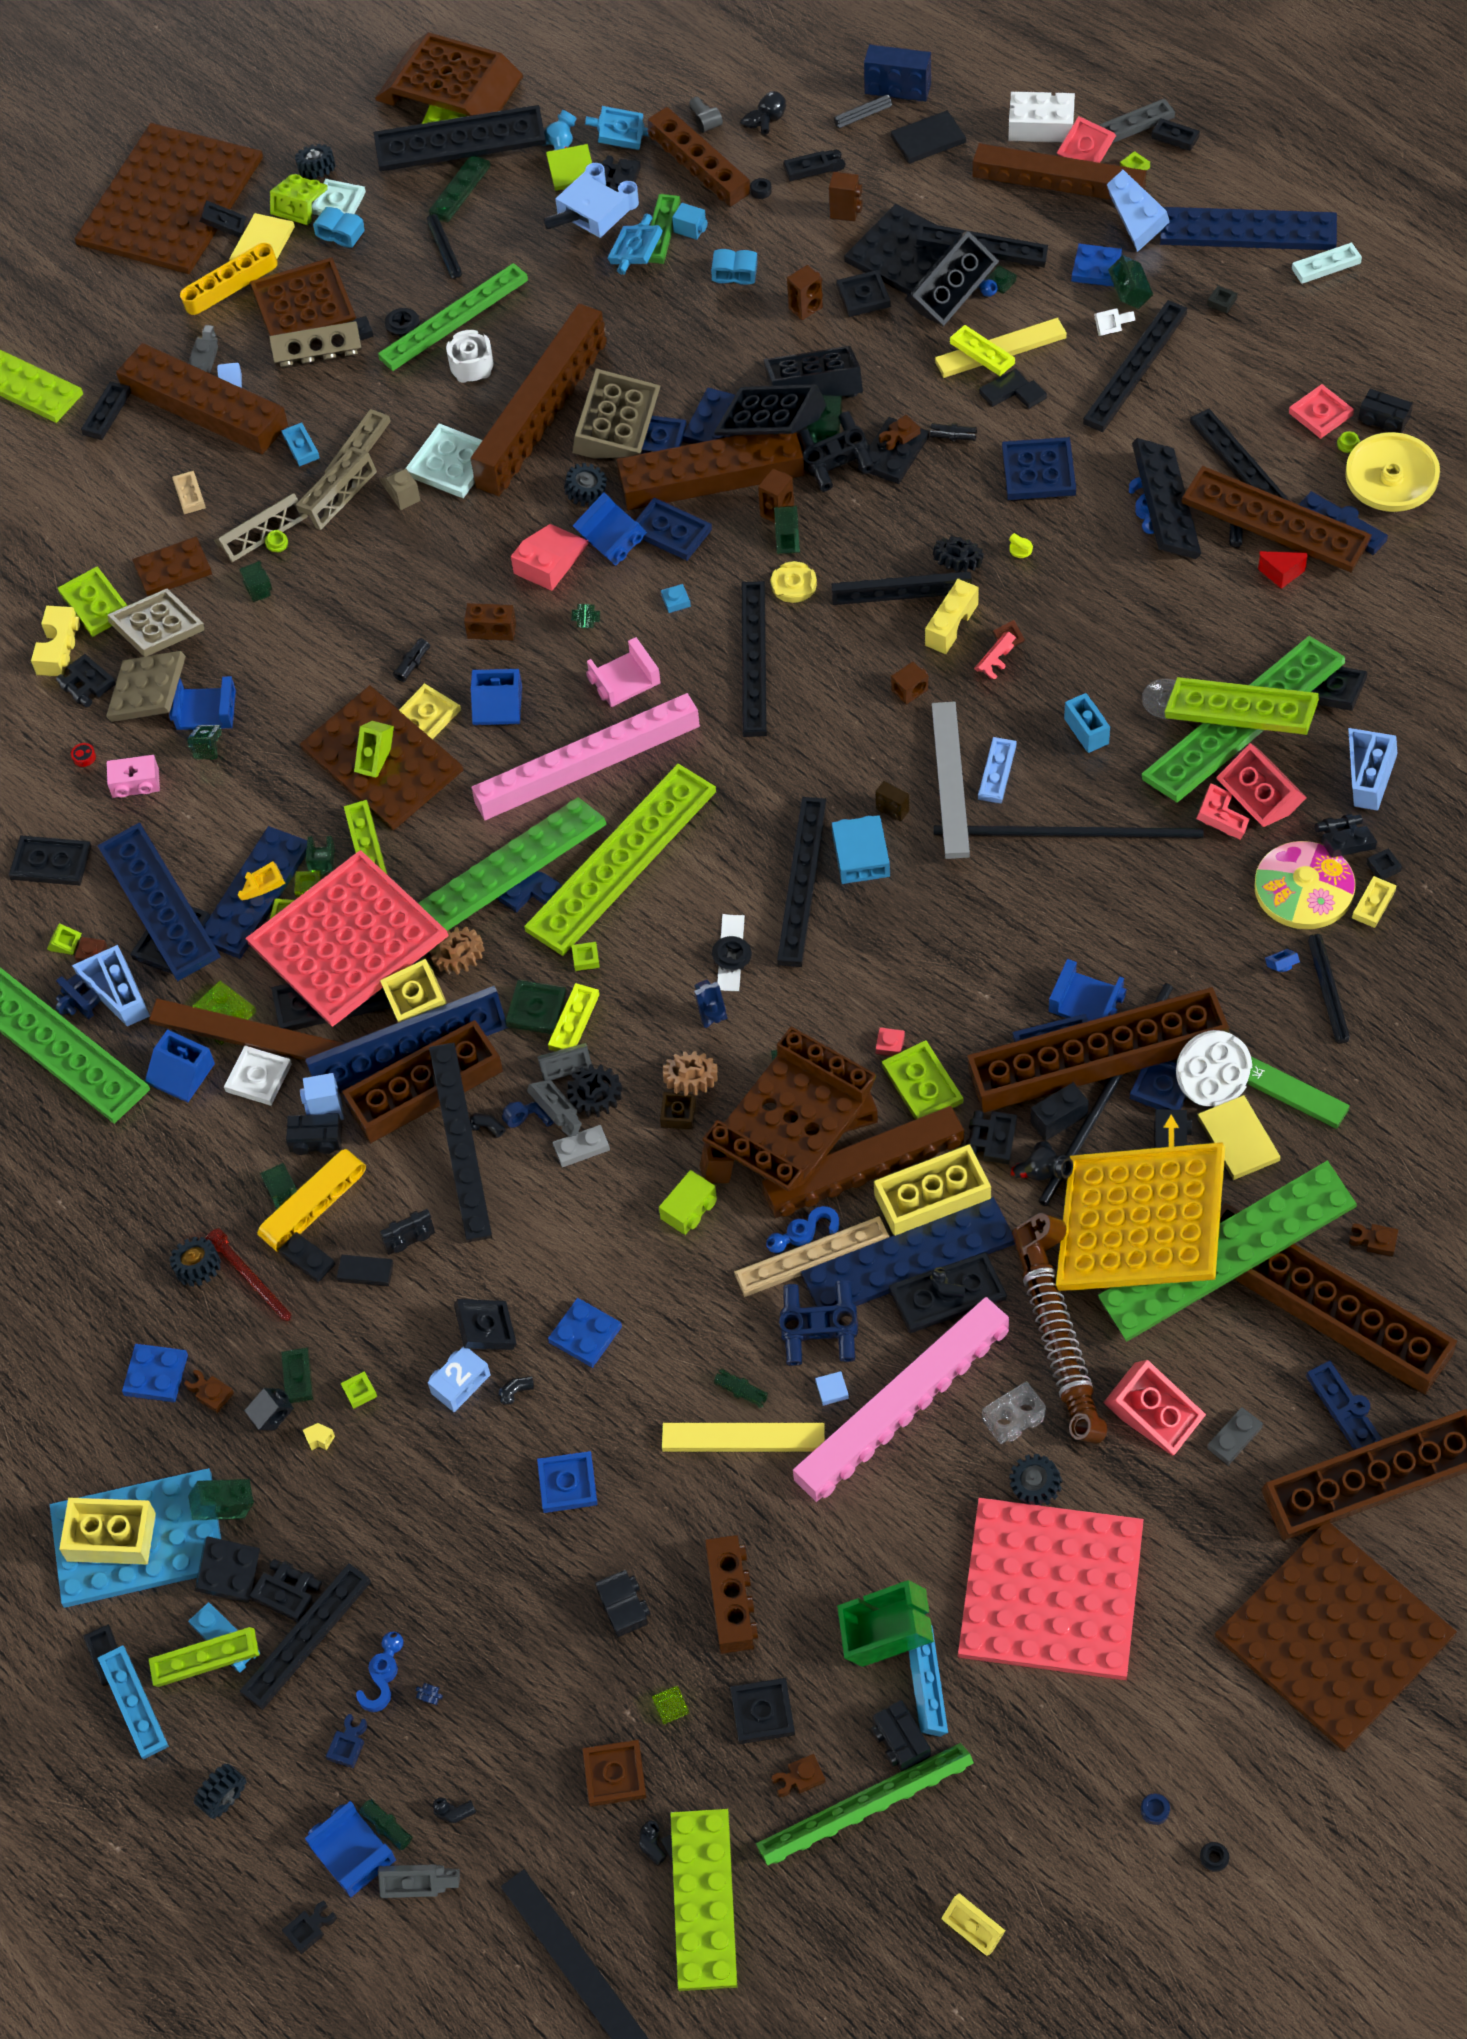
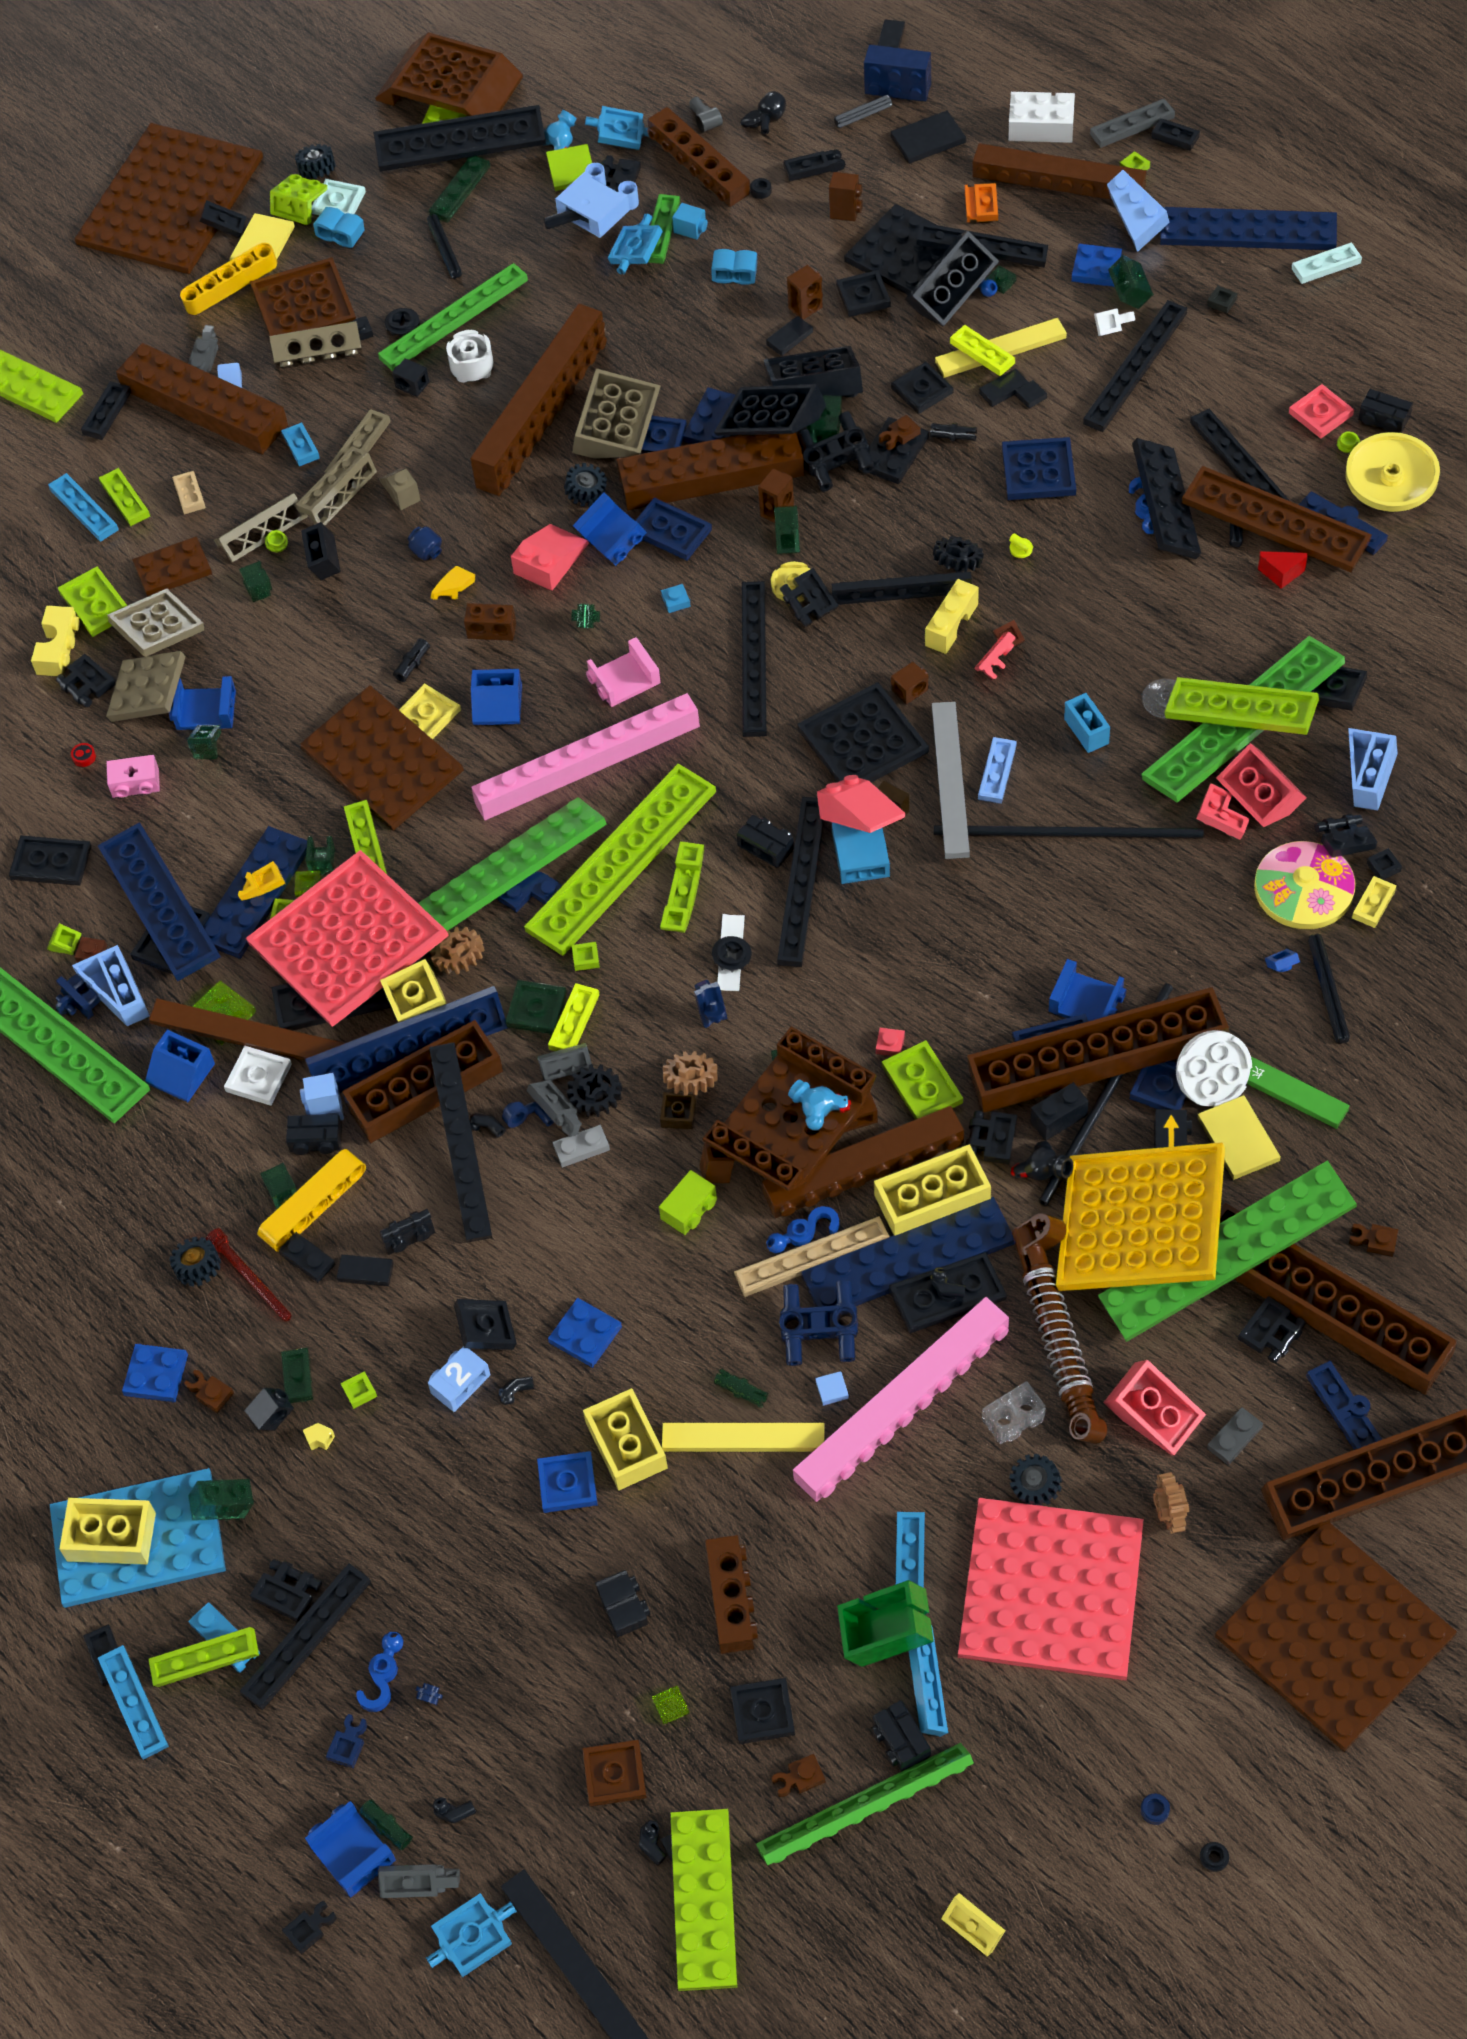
(83, 507): none -> dark azure plate
(124, 497): none -> lime plate
(220, 1791): black wheel -> none
(227, 1569): black plate -> none
(320, 551): none -> black brick
(373, 748): lime slope -> none
(410, 377): none -> black brick
(425, 543): none -> dark blue head
(446, 461): light aqua plate -> none
(452, 583): none -> yellow slope
(471, 1935): none -> dark azure plate
(625, 1439): none -> light yellow brick
(684, 887): none -> lime slope
(765, 840): none -> black brick
(789, 336): none -> black tile
(814, 593): none -> black plate
(817, 1102): none -> dark azure animal
(857, 805): none -> coral slope
(863, 736): none -> black plate
(891, 33): none -> black tile
(910, 1547): none -> dark azure plate
(922, 387): none -> black tile
(981, 202): none -> orange plate
(1086, 141): coral plate -> none
(1171, 1502): none -> medium nougat gear
(1264, 1325): none -> black plate

